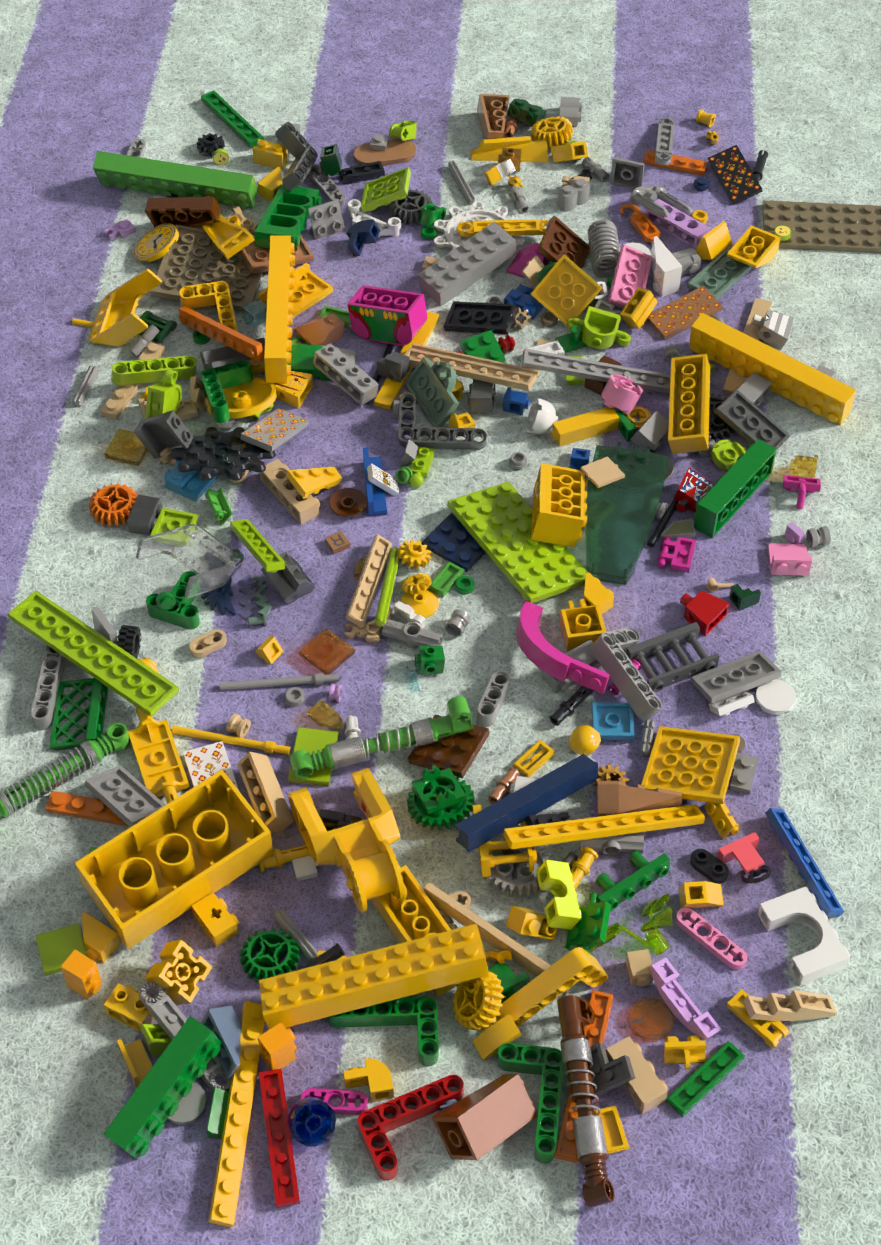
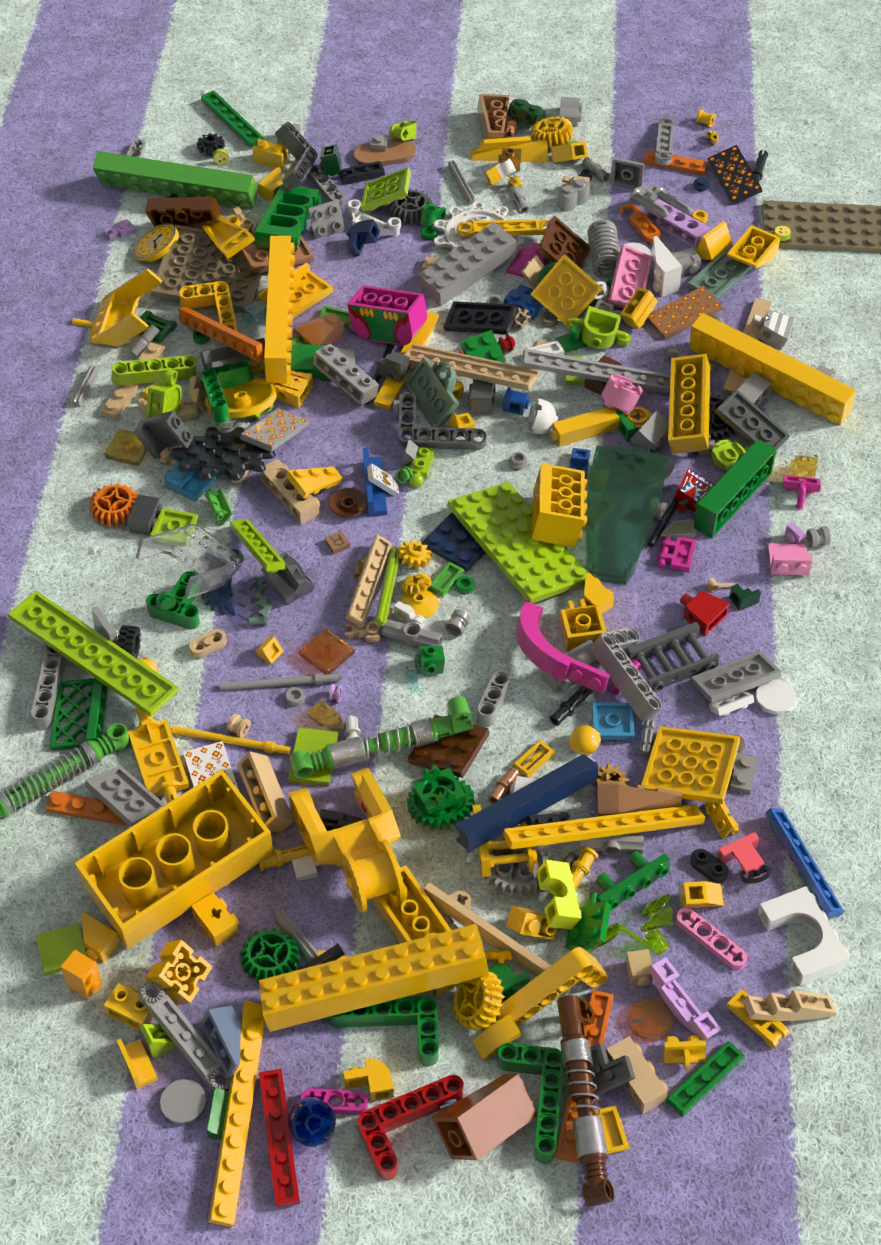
(163, 1088): green brick -> none
(277, 1047): light orange brick -> none
(602, 472): tan piece -> none

